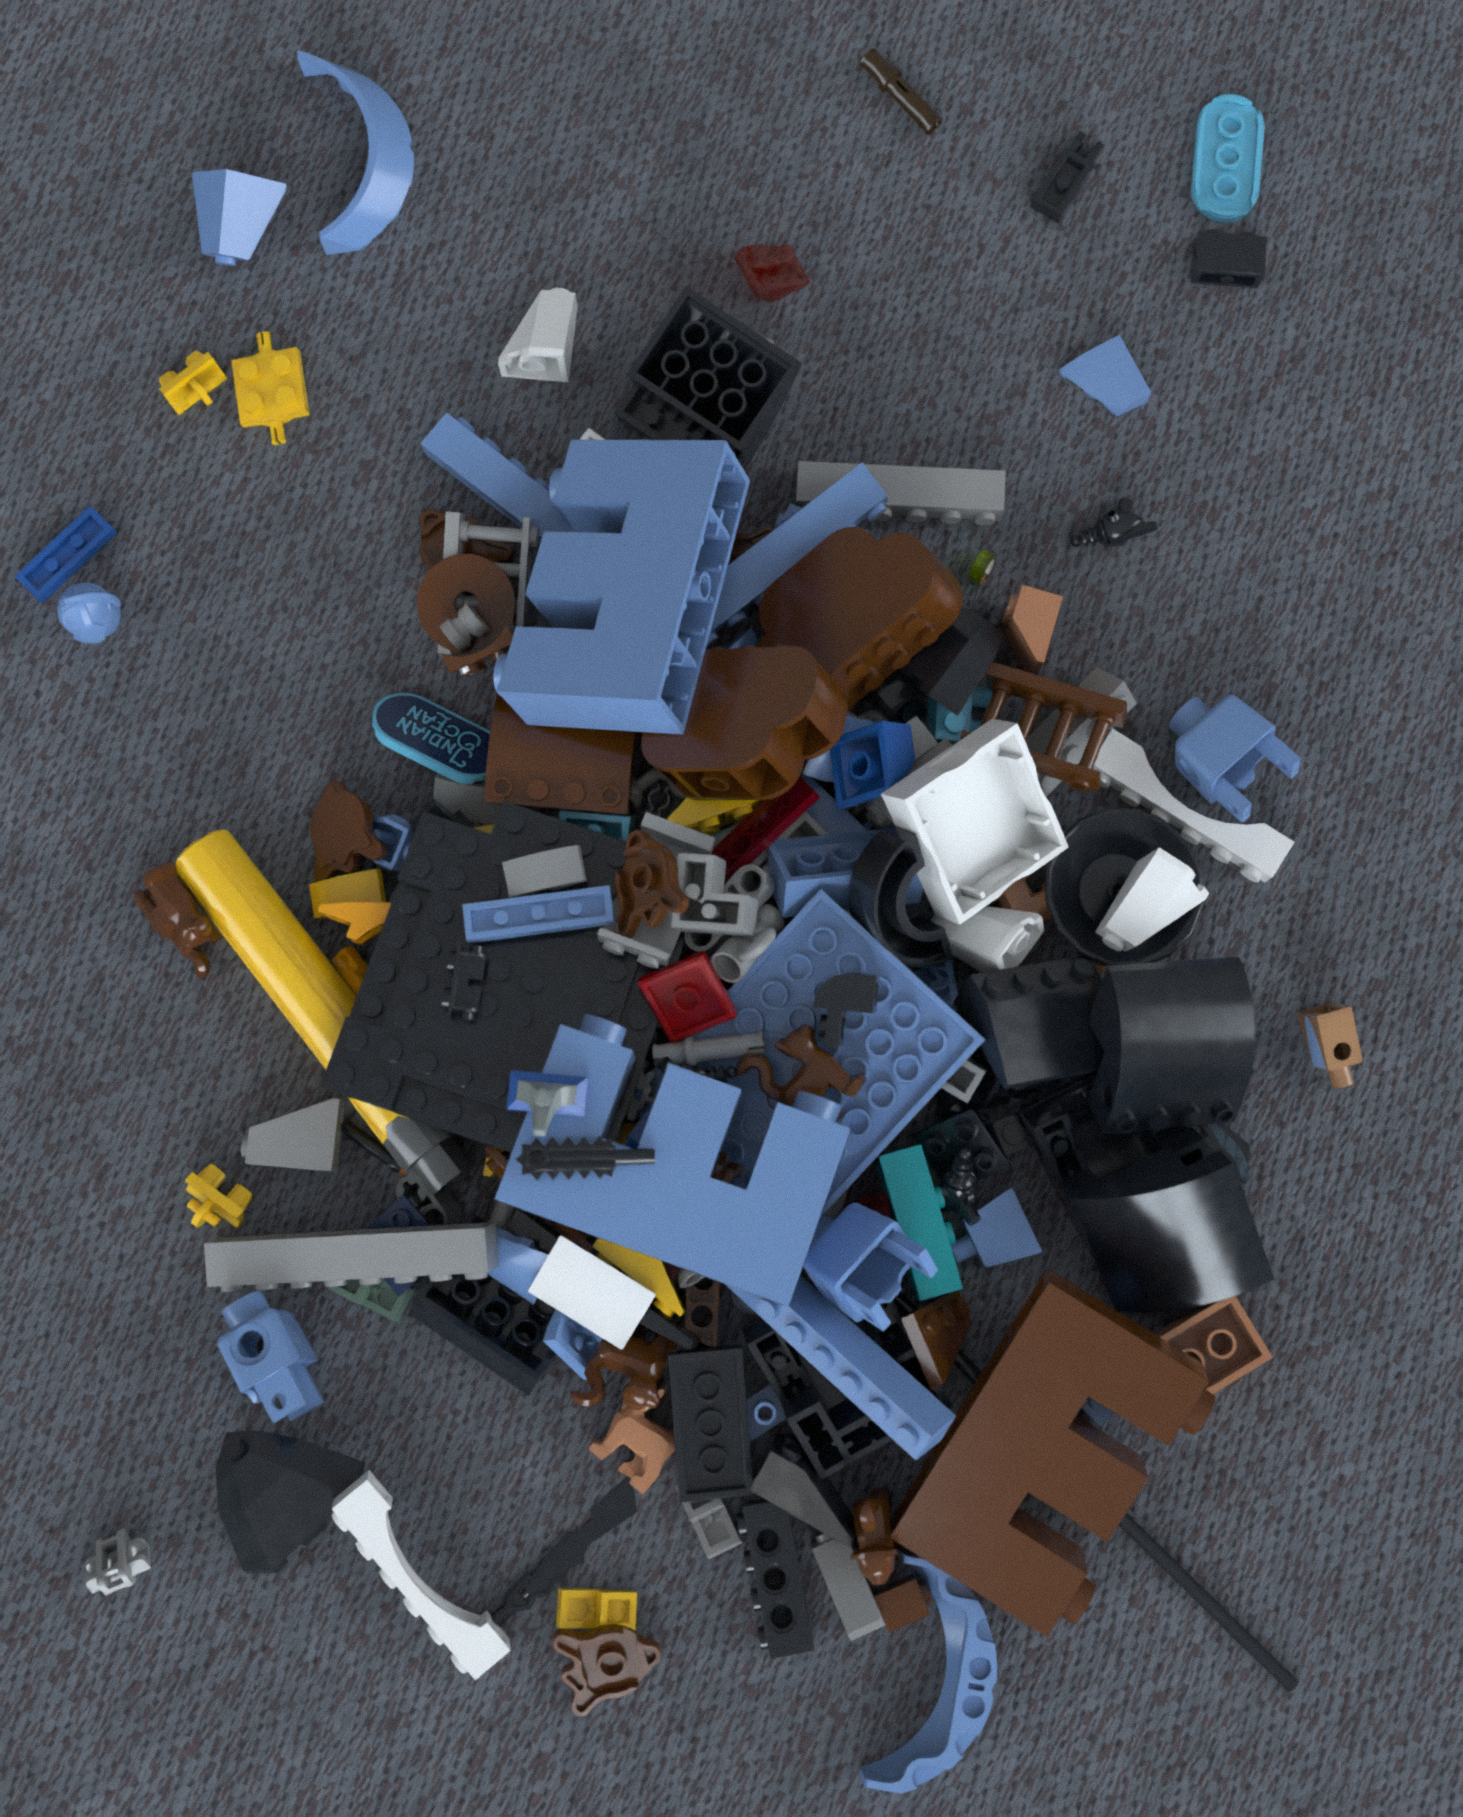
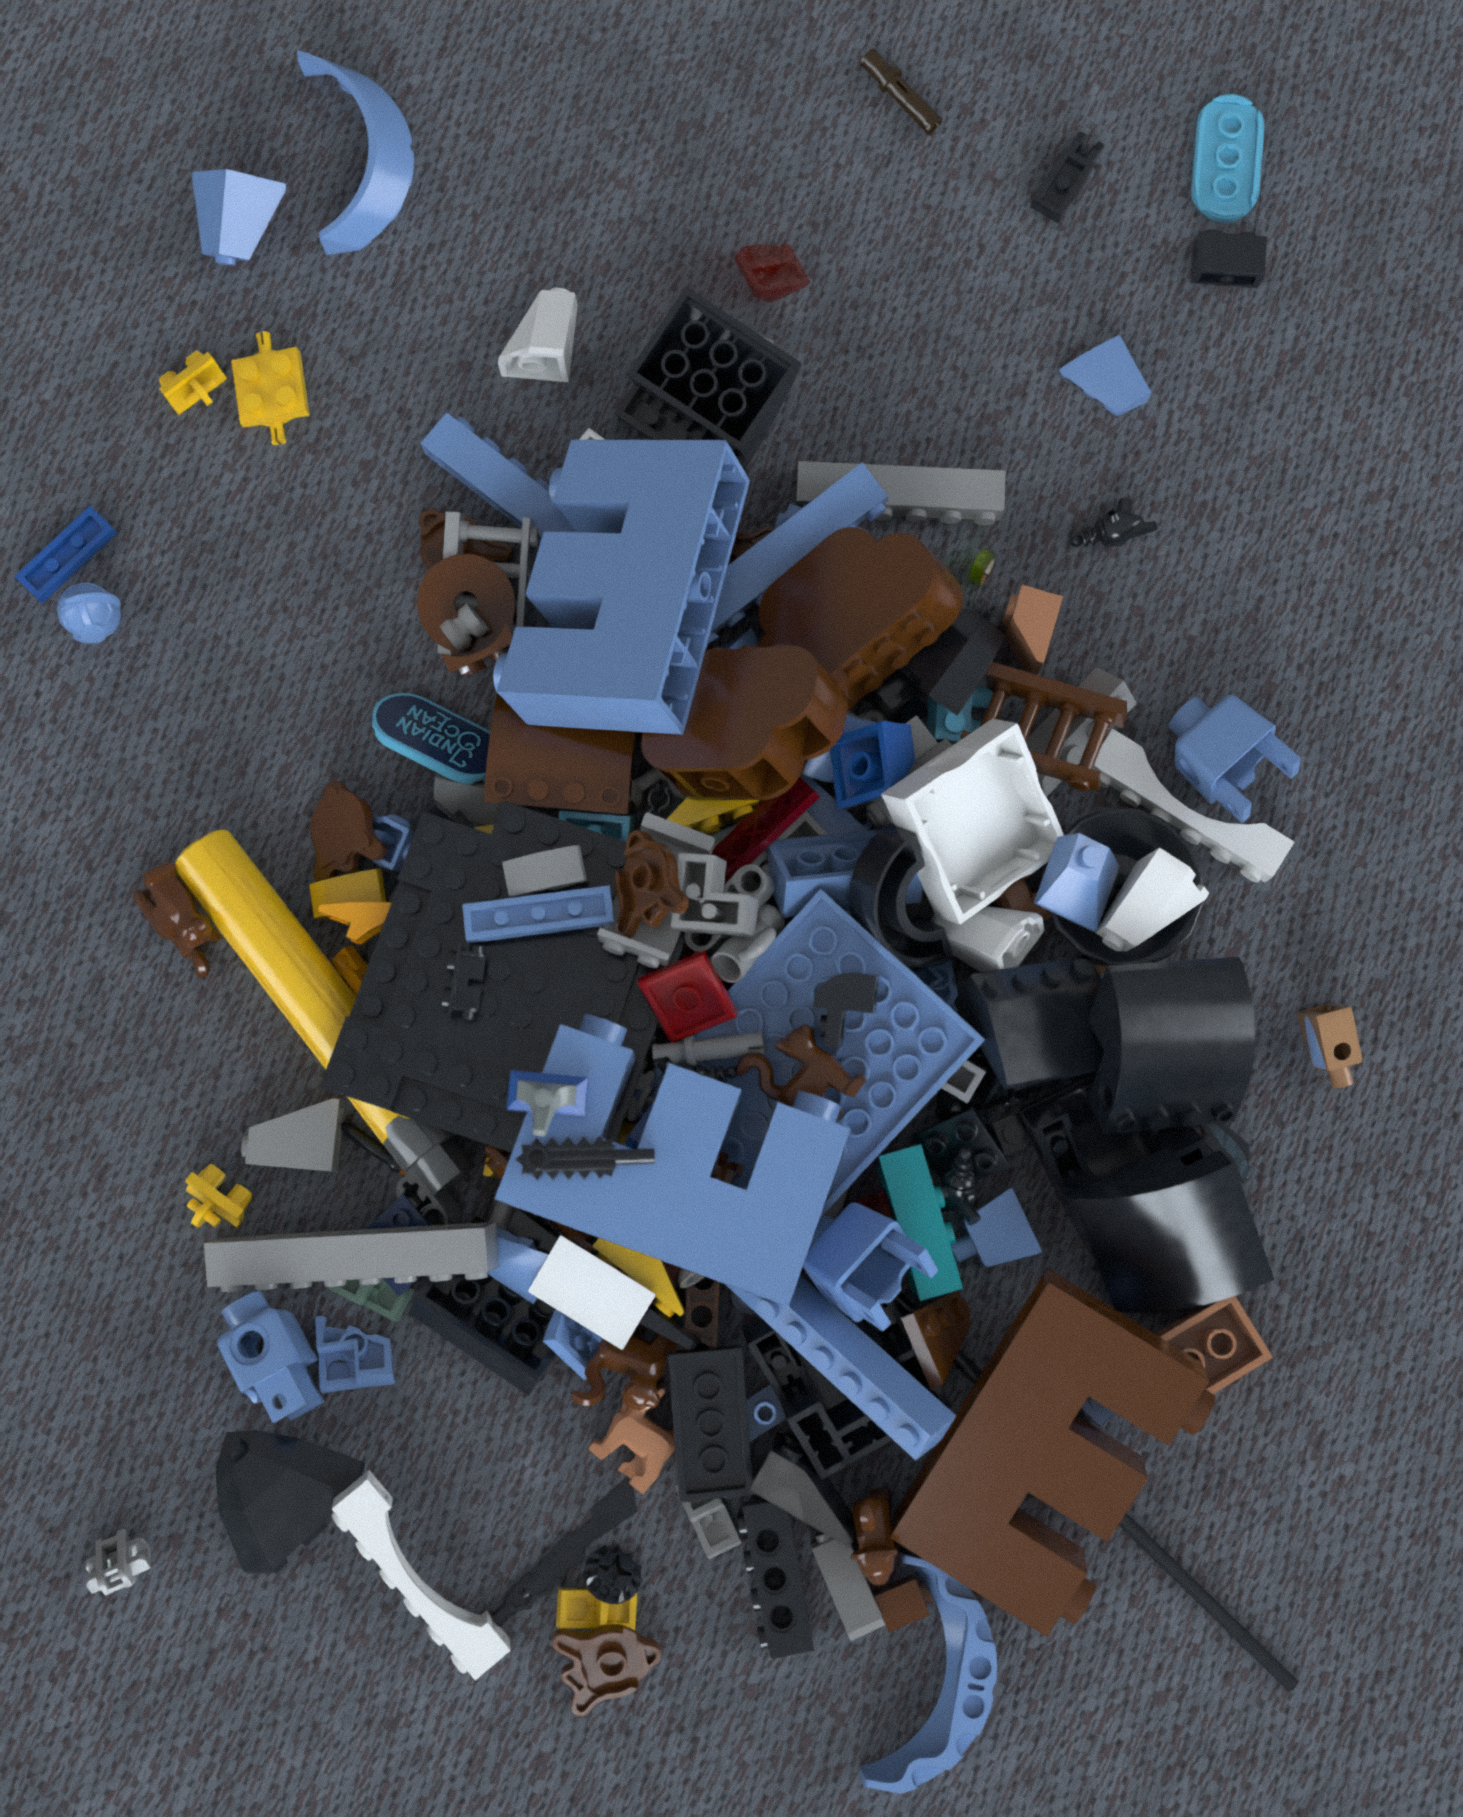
(366, 1358): none -> medium blue slope
(599, 1581): none -> black gear
(1078, 880): none -> medium blue slope

